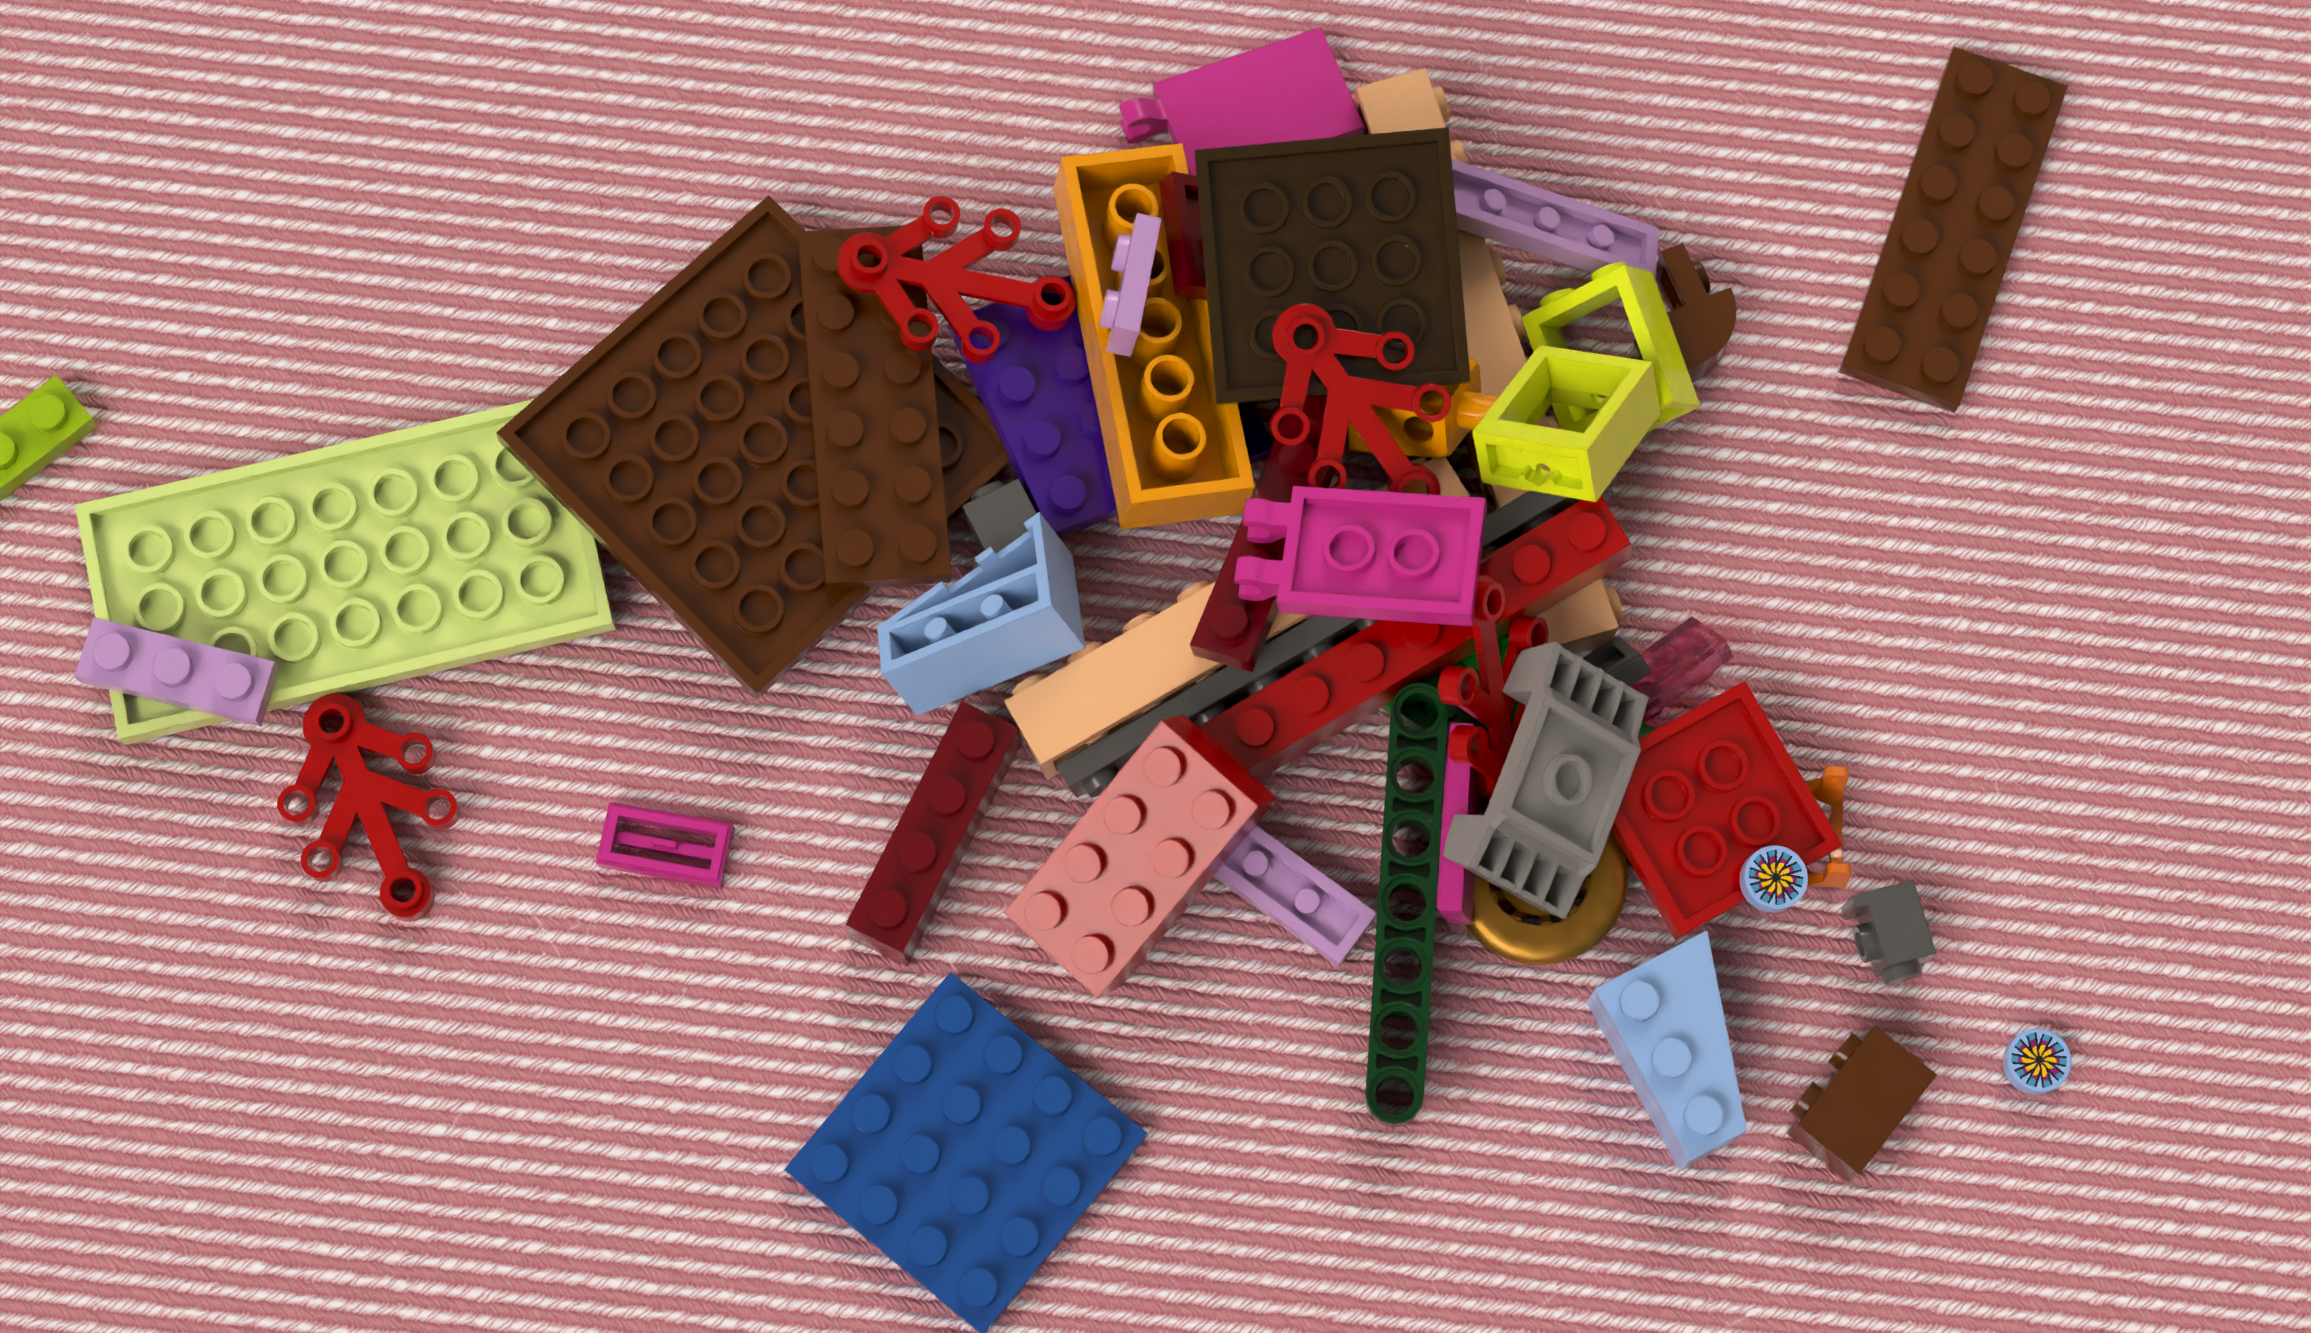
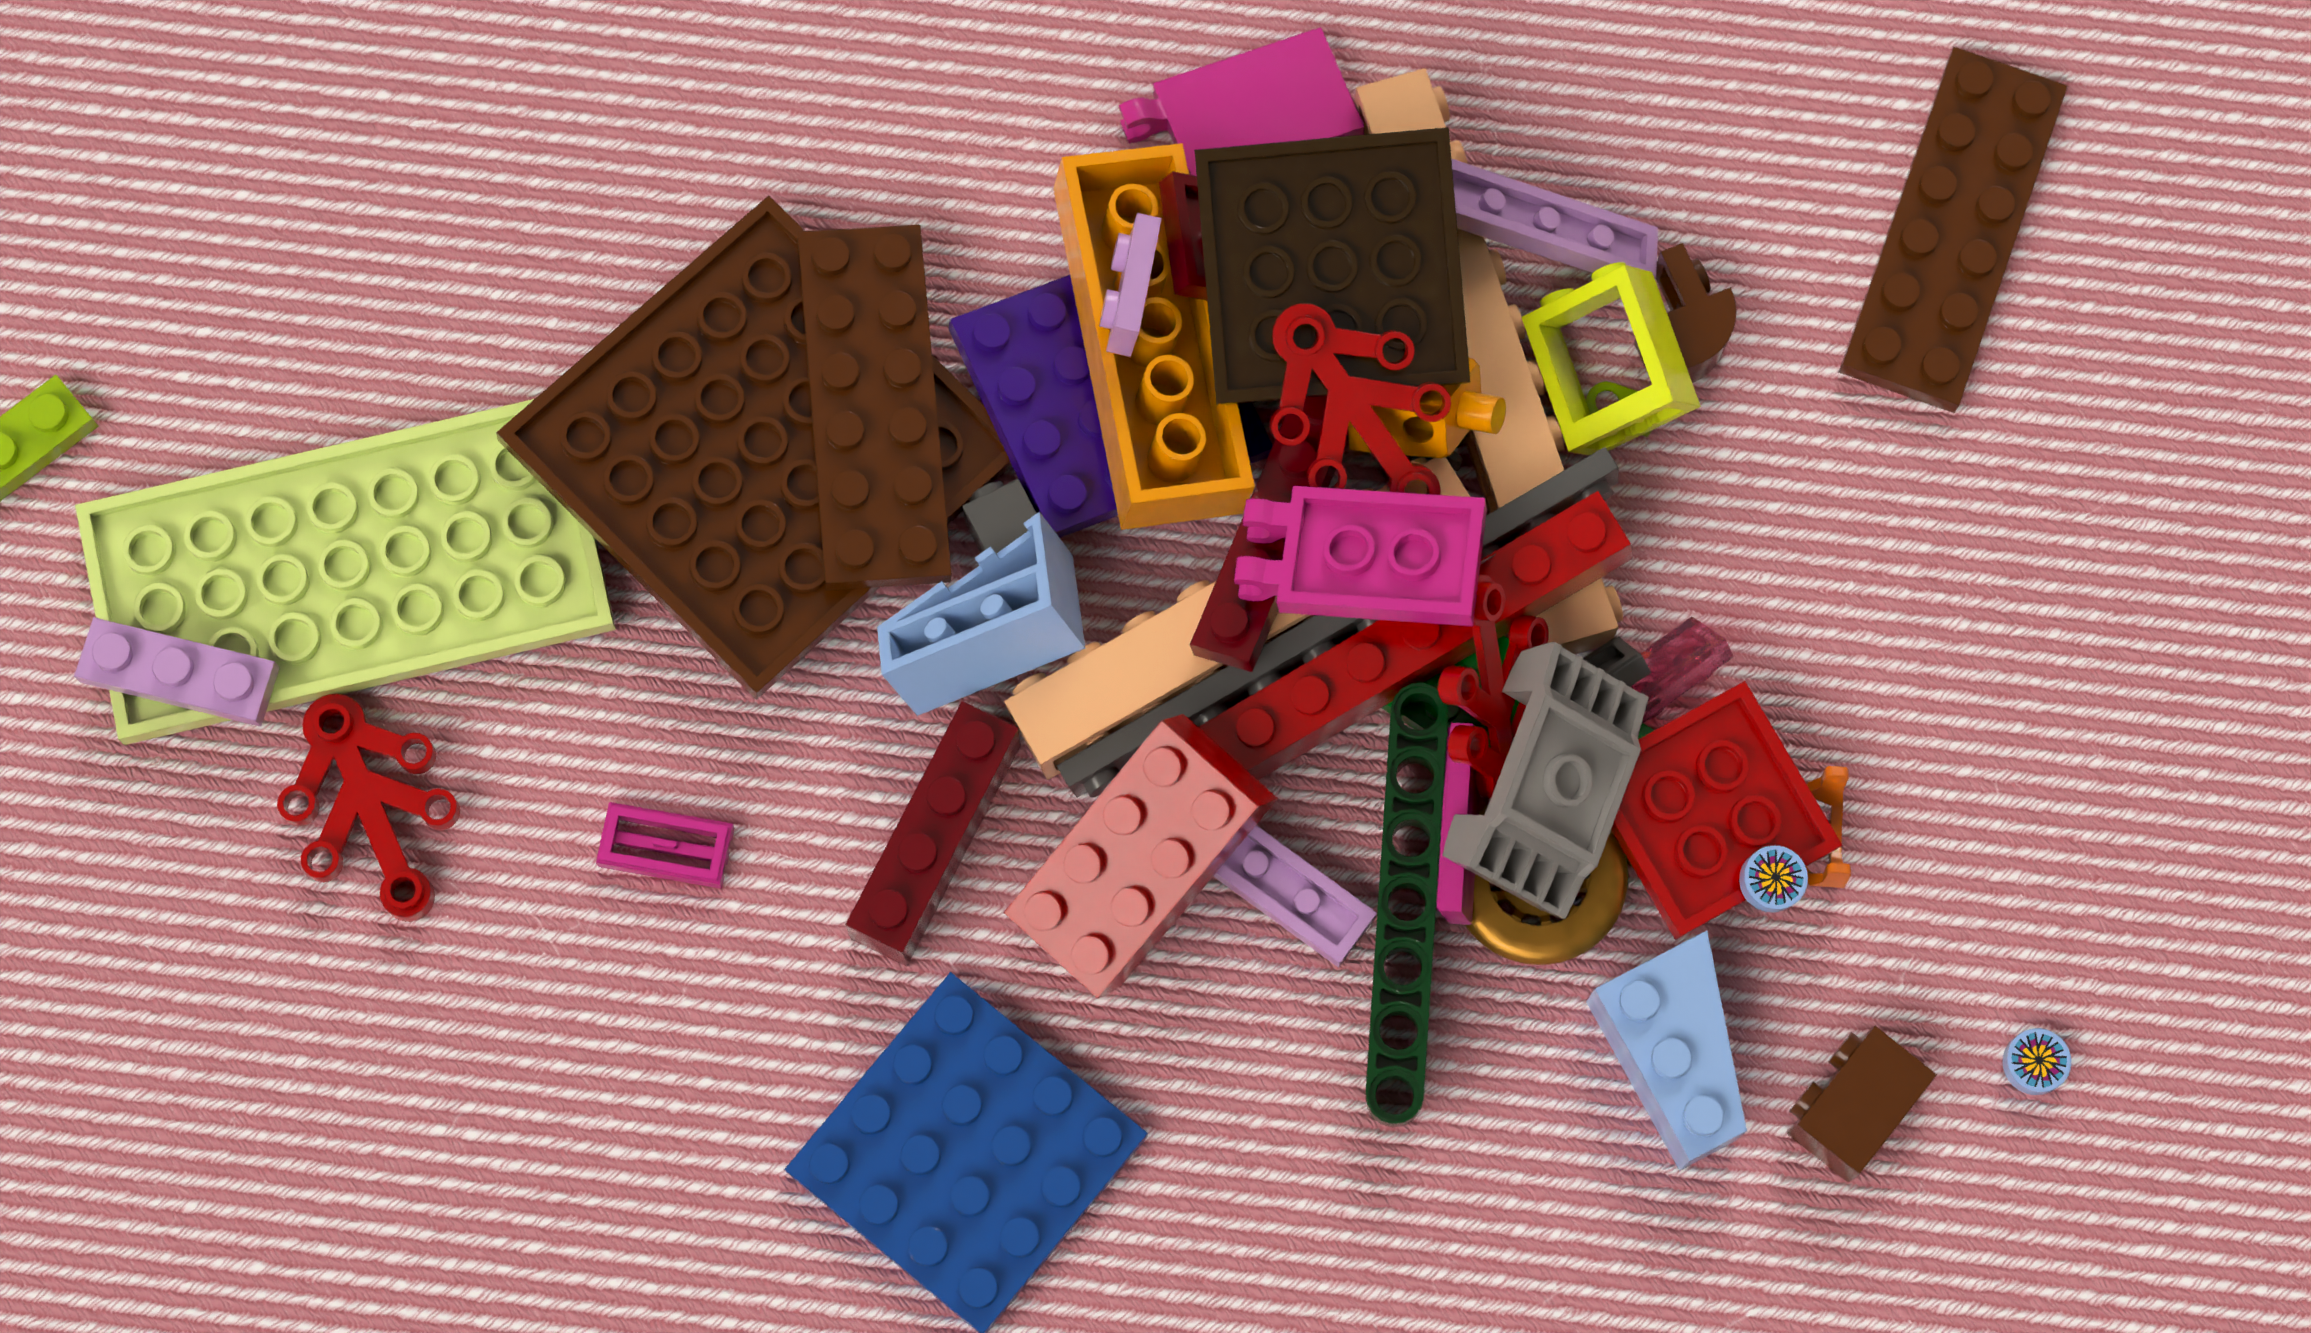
(946, 279): red plant -> none
(1579, 463): neon yellow window -> none
(1891, 931): dark grey brick -> none

